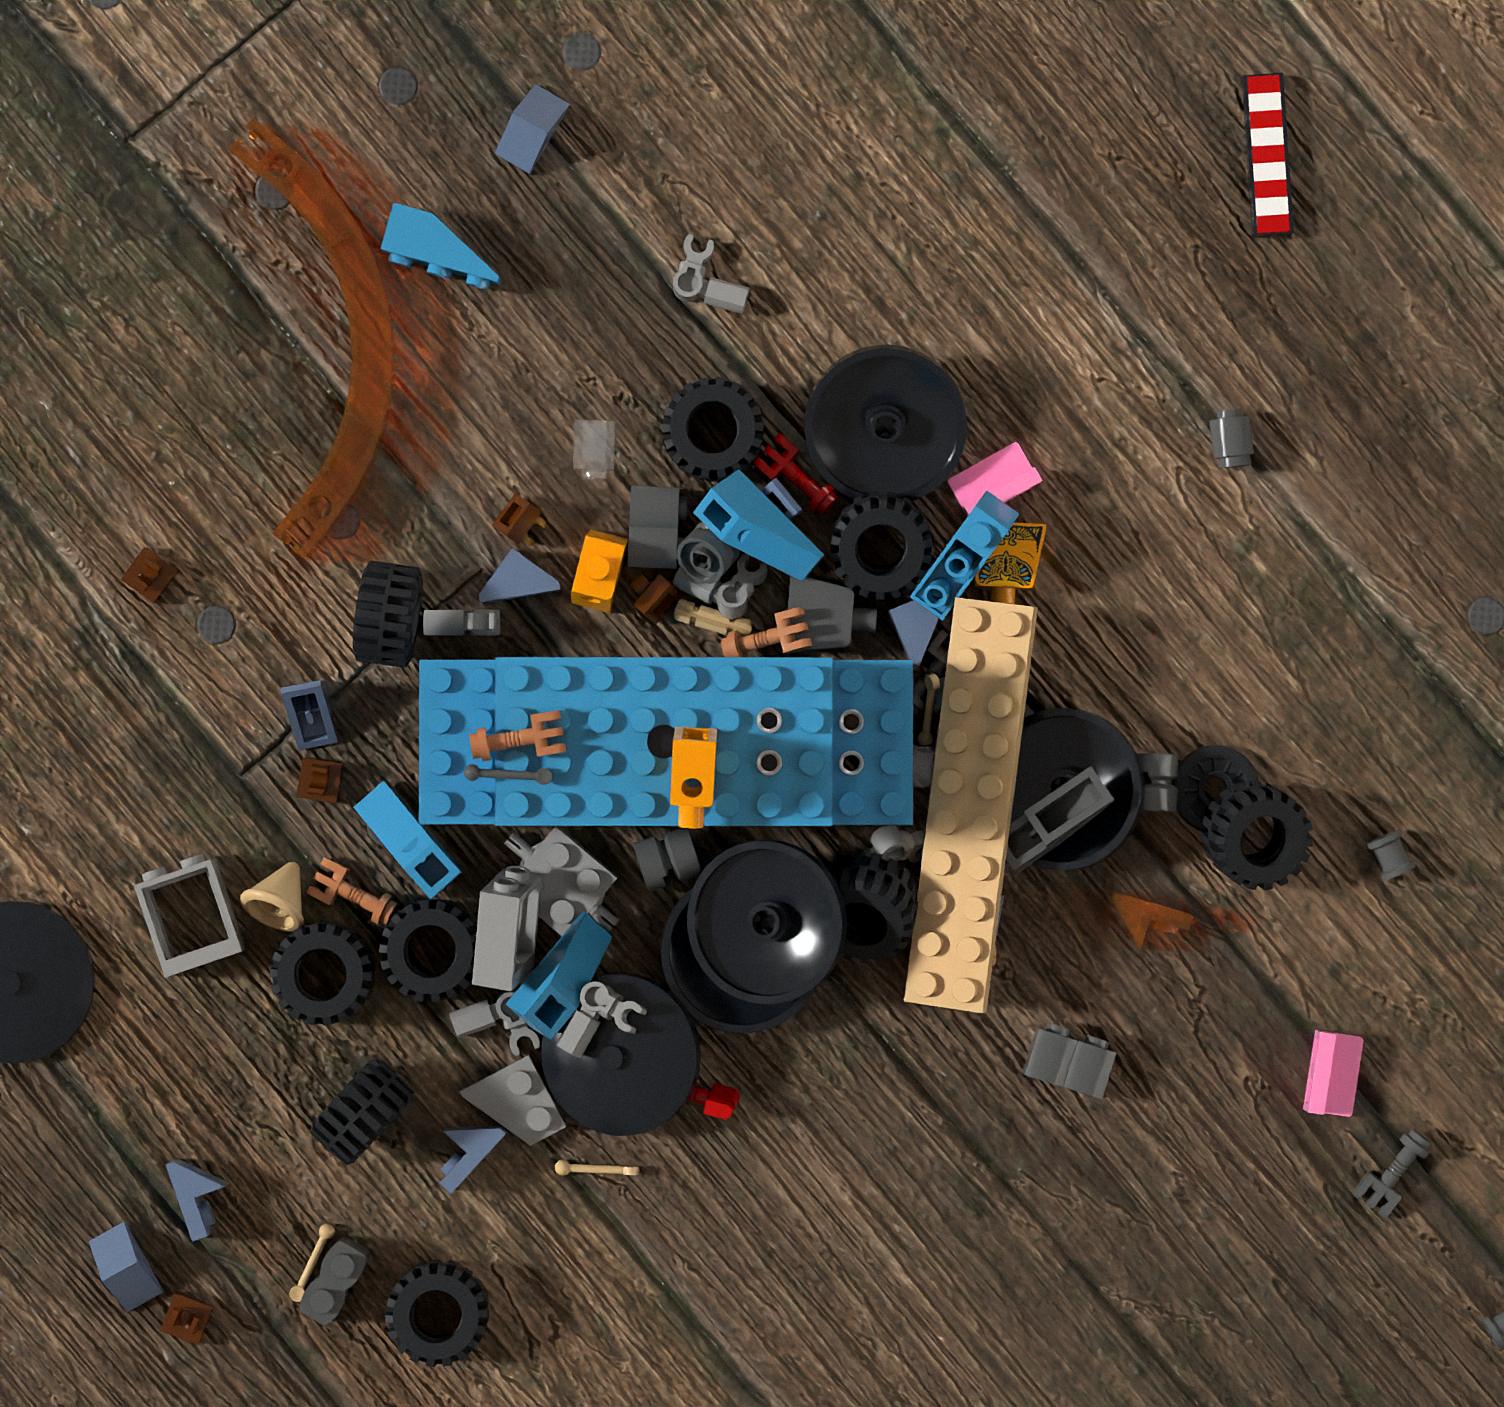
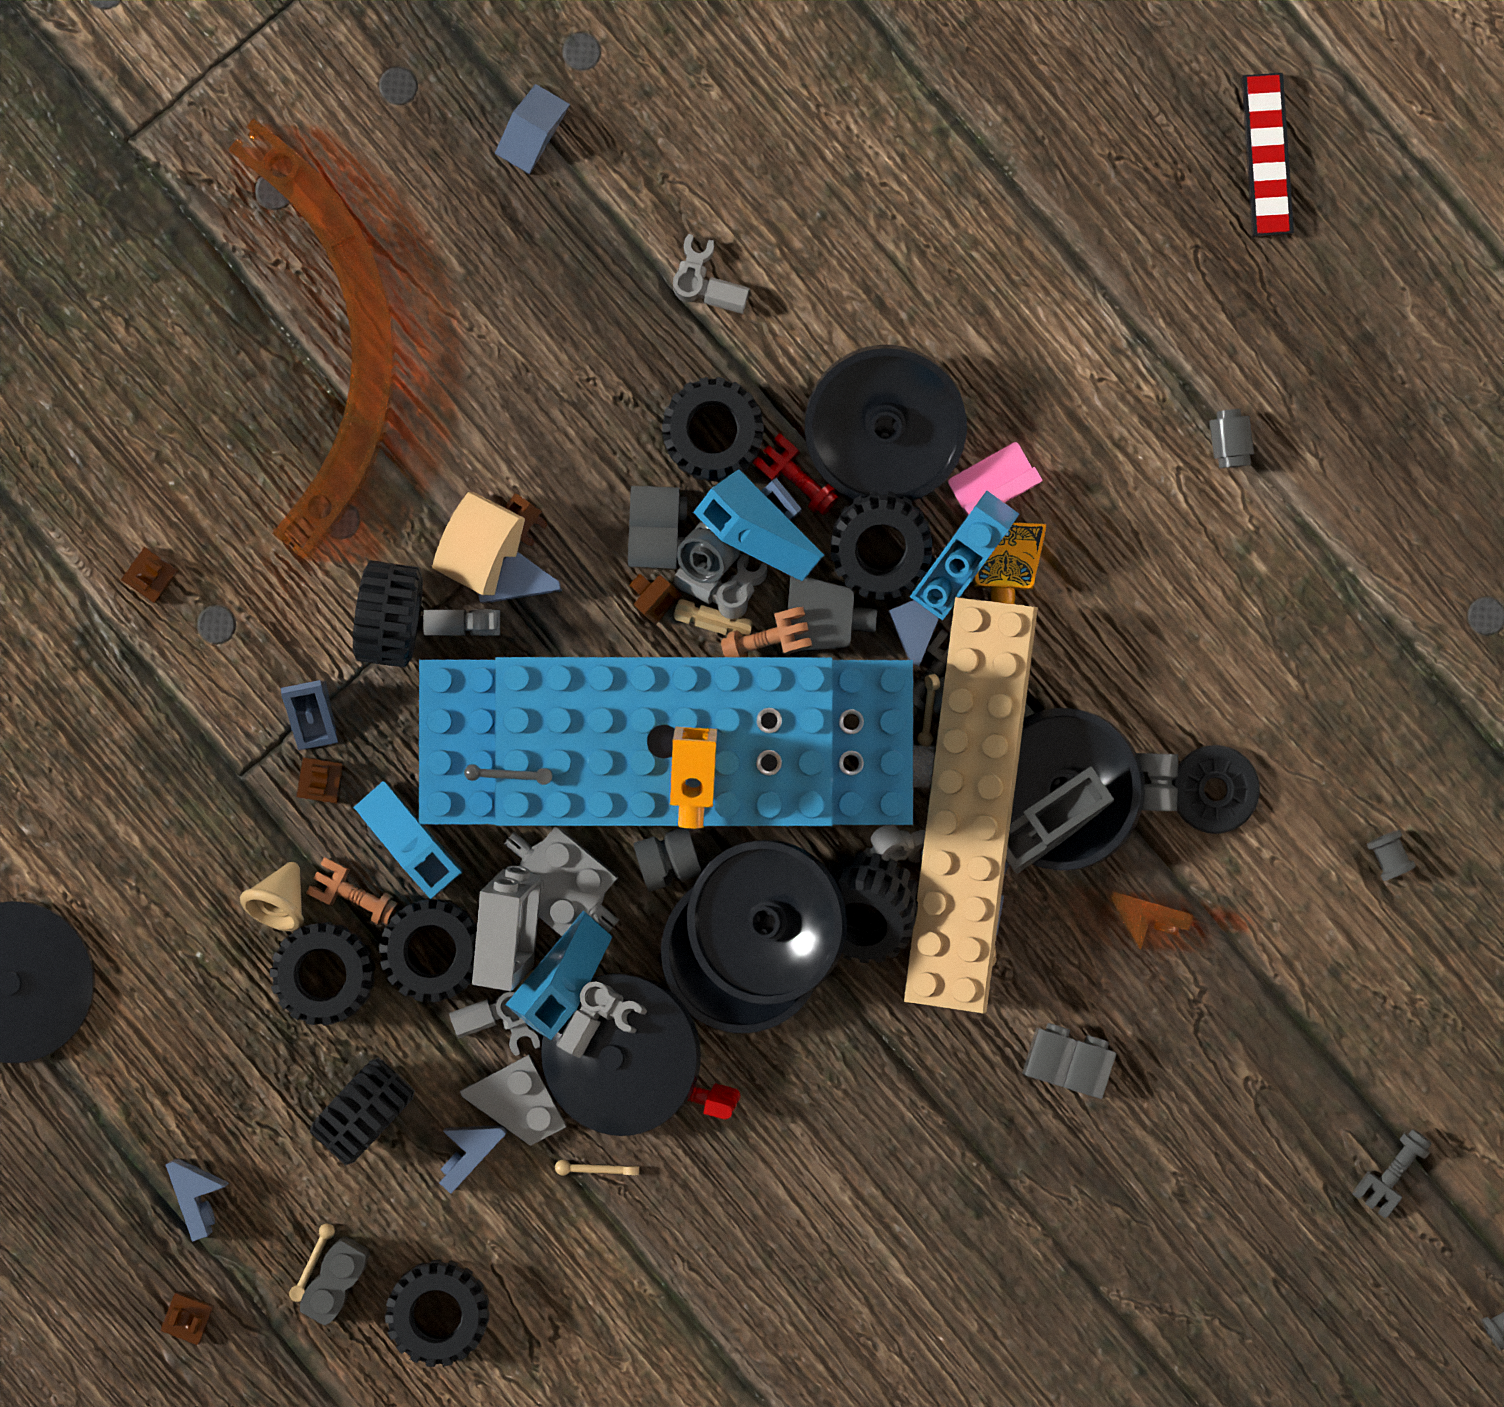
(124, 1267): sand blue slope -> none
(159, 878): light grey window -> none
(425, 240): dark azure slope -> none
(477, 543): none -> tan slope
(484, 744): nougat hinge -> none
(594, 448): clear brick -> none
(599, 570): light orange torso -> none
(1282, 852): black tyre -> none
(1333, 1073): bright pink panel -> none

